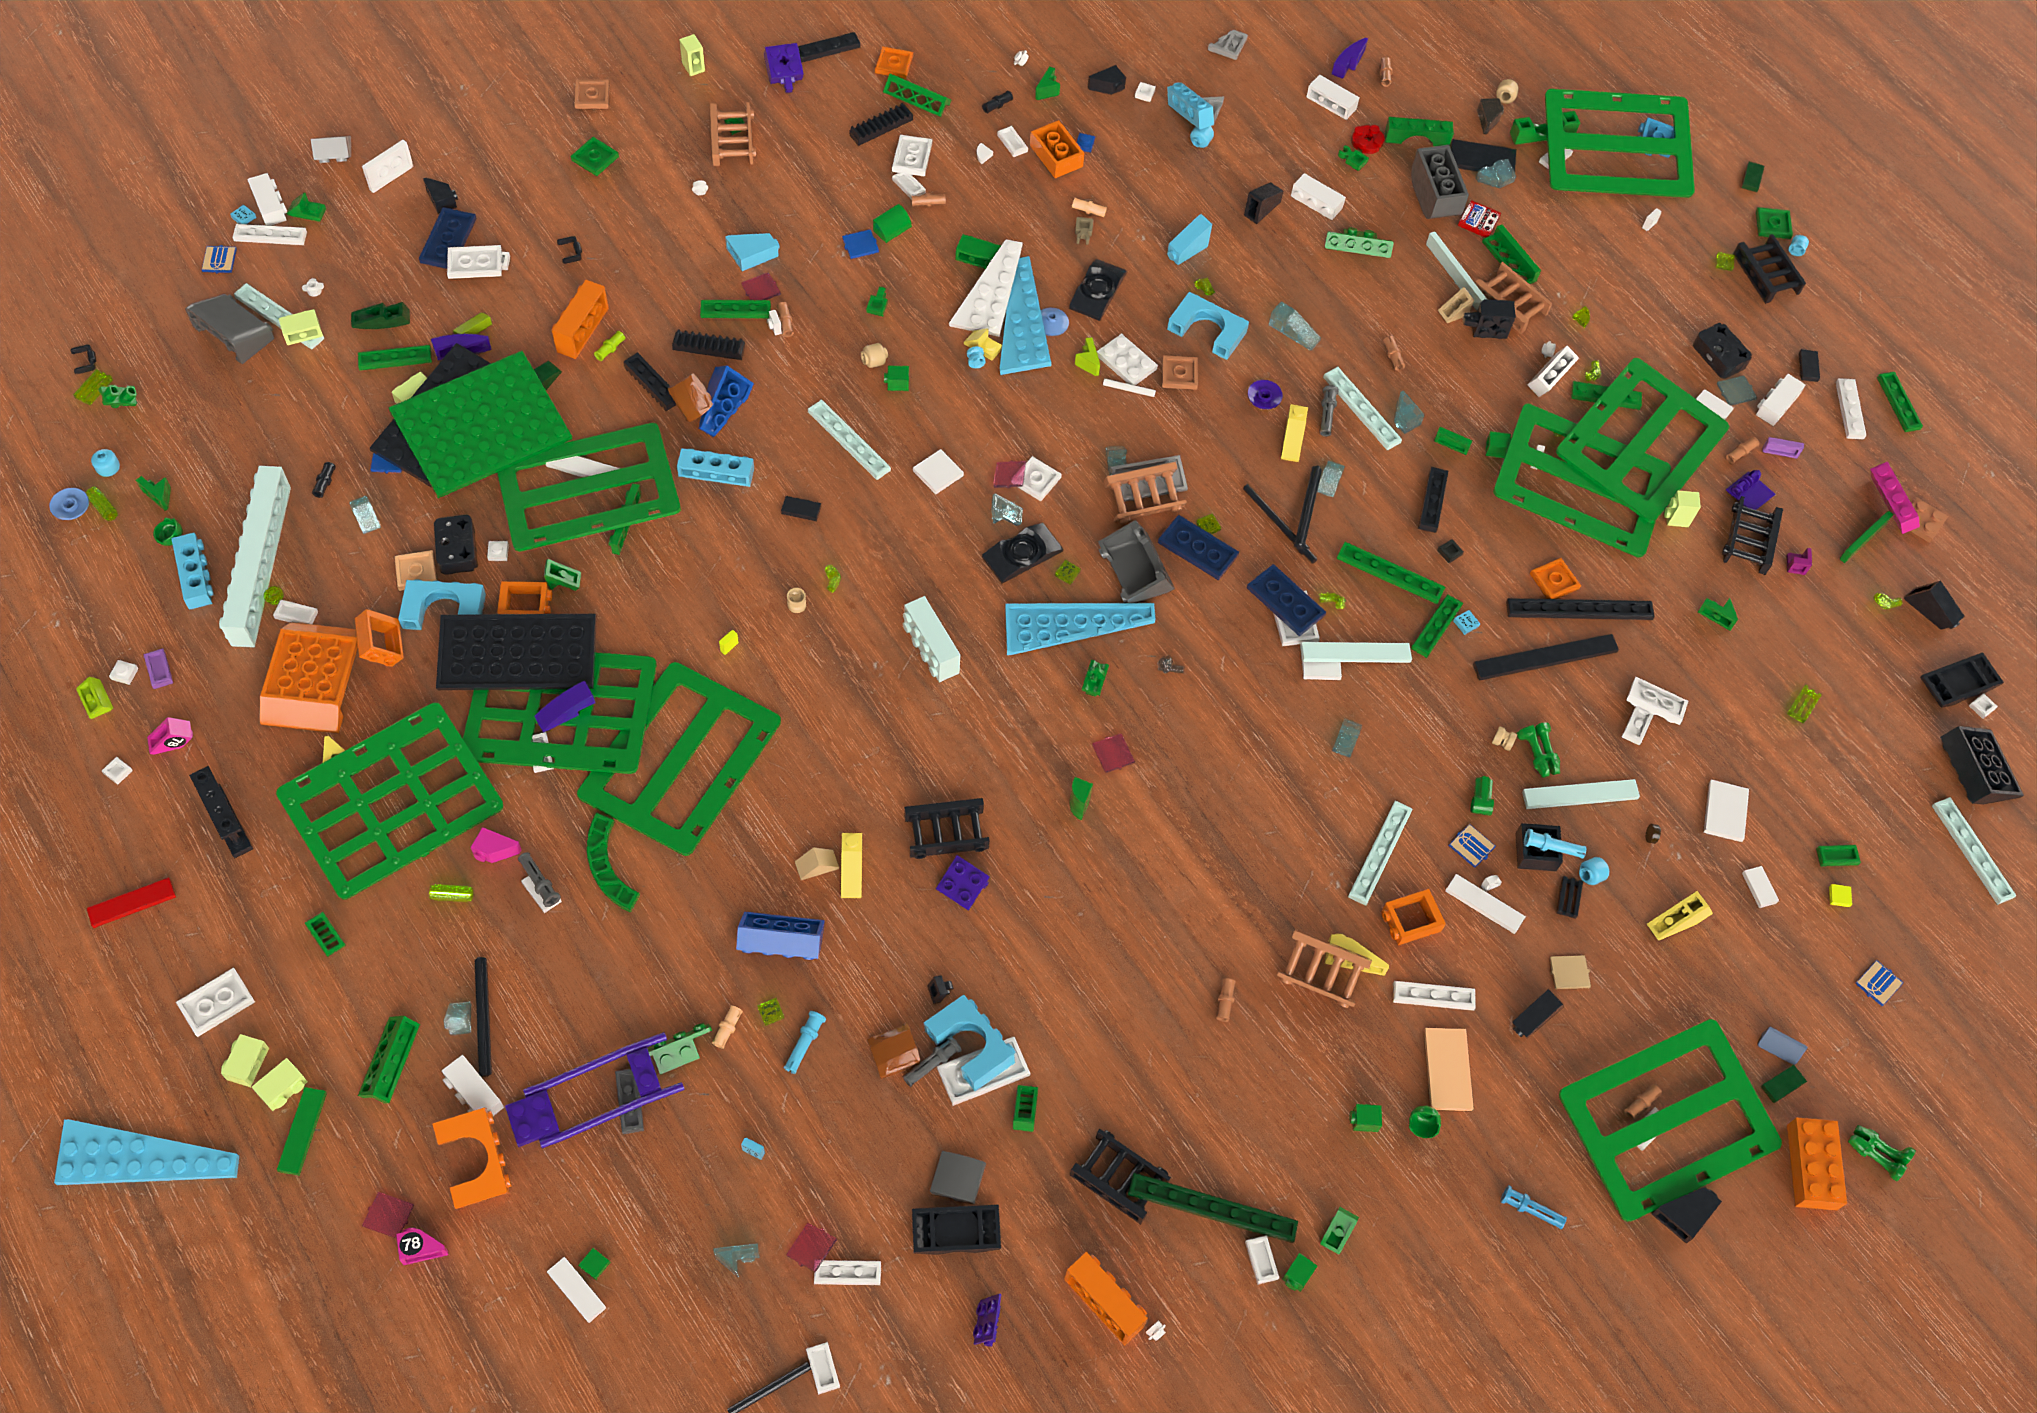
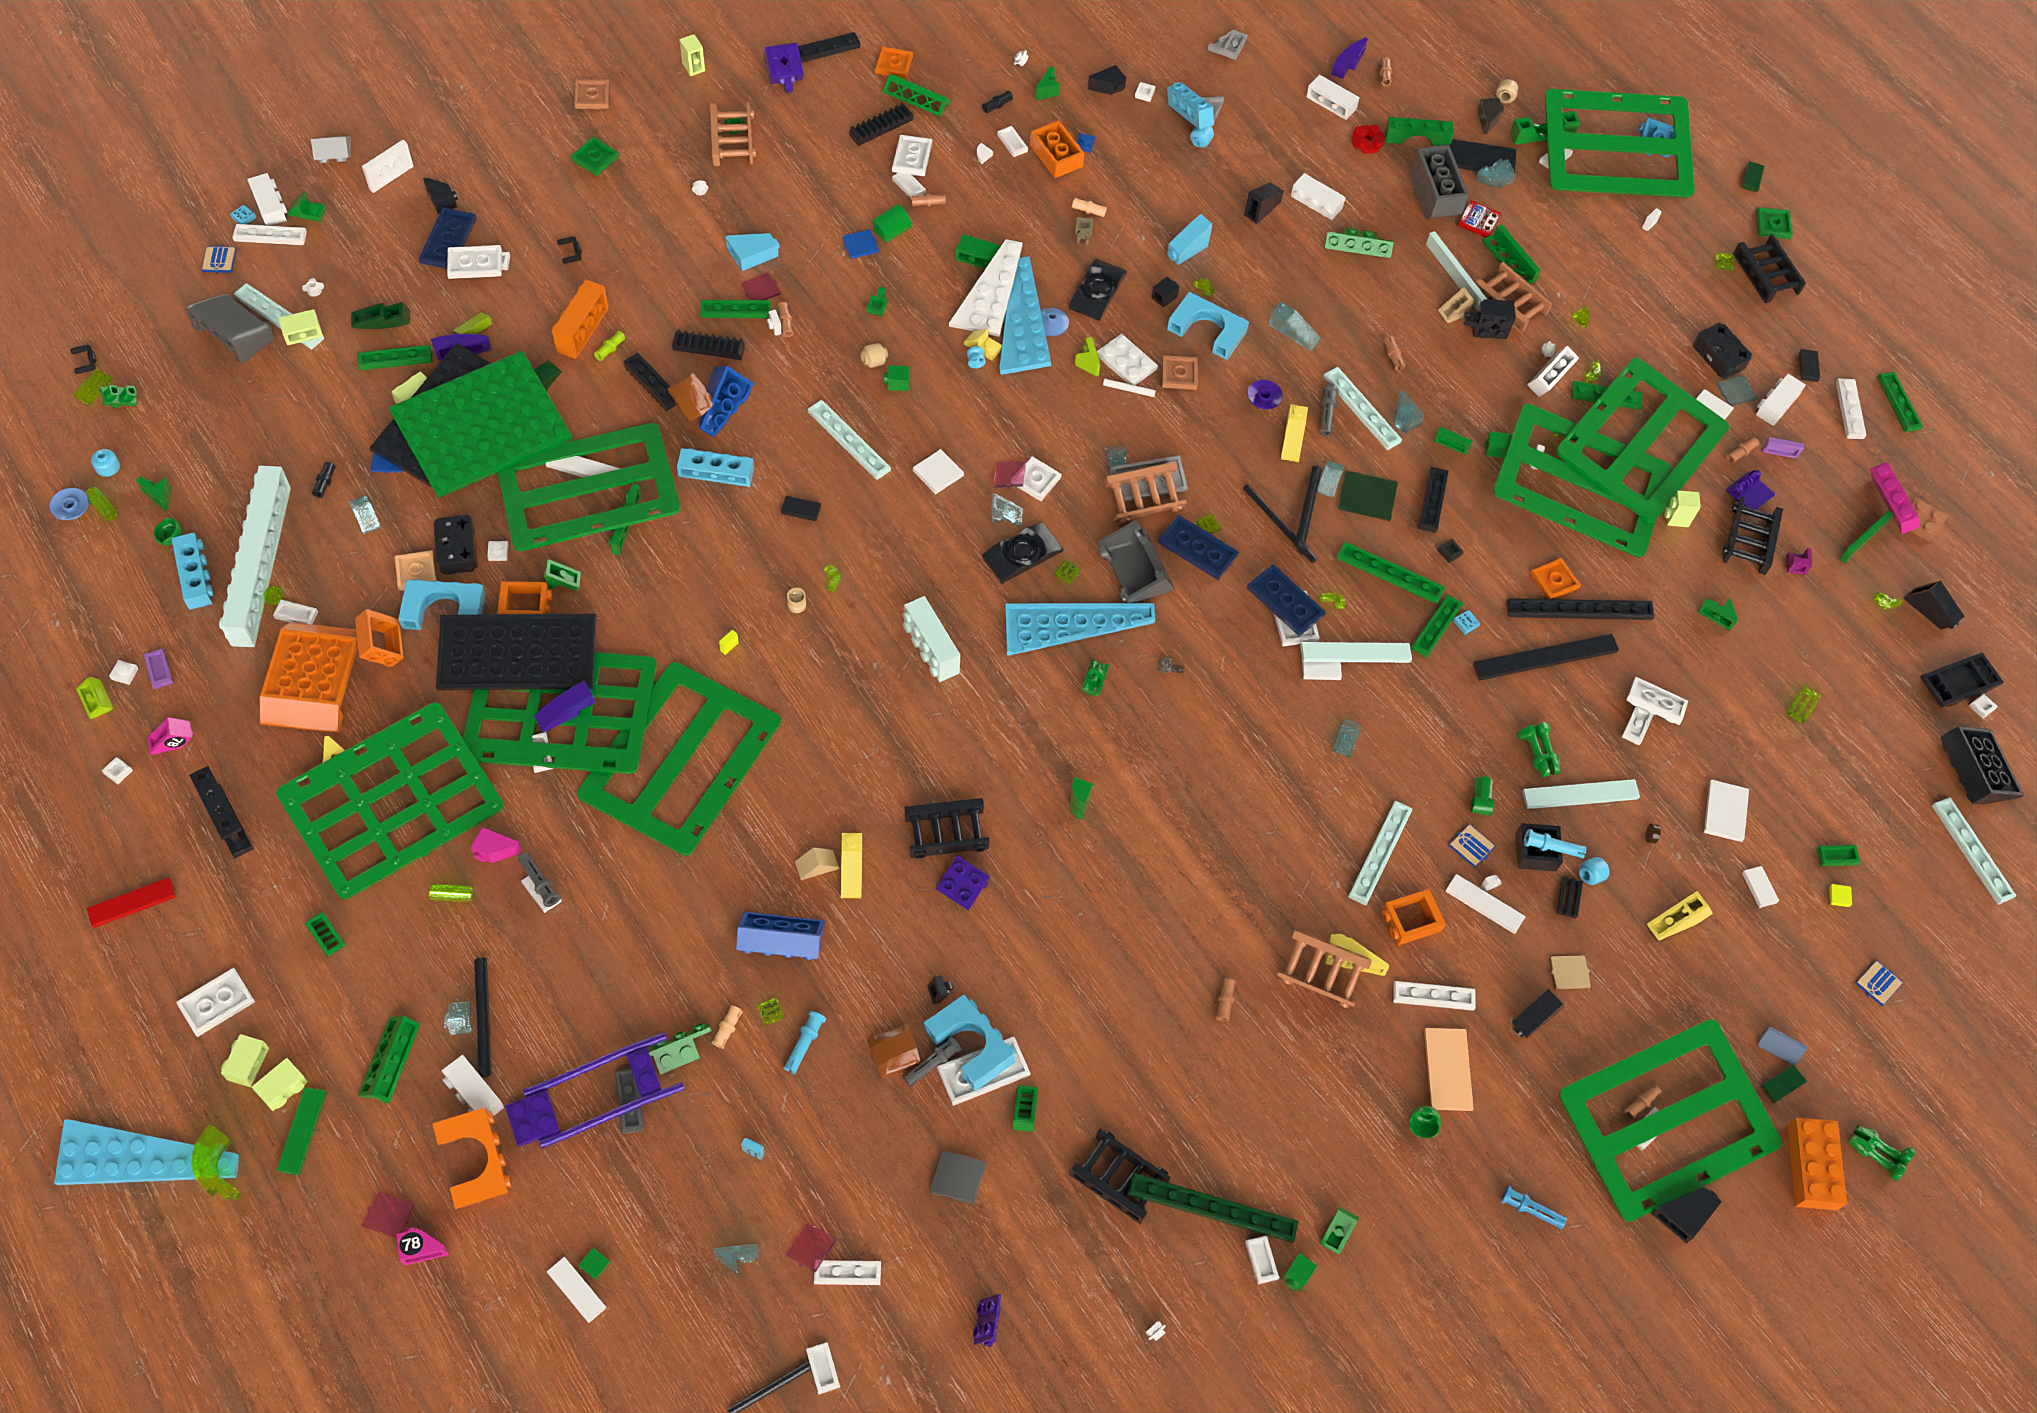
(205, 1161): none -> clear neon green arch
(601, 868): green tile -> none
(956, 1229): black slope -> none
(1106, 1298): orange brick -> none
(1113, 753): clear pink piece -> none
(1165, 291): none -> black brick
(1353, 159): green plate -> none
(1366, 1118): green brick -> none
(1367, 495): none -> clear green piece
(1504, 738): tan wheel -> none
(1798, 245): medium azure wheel -> none

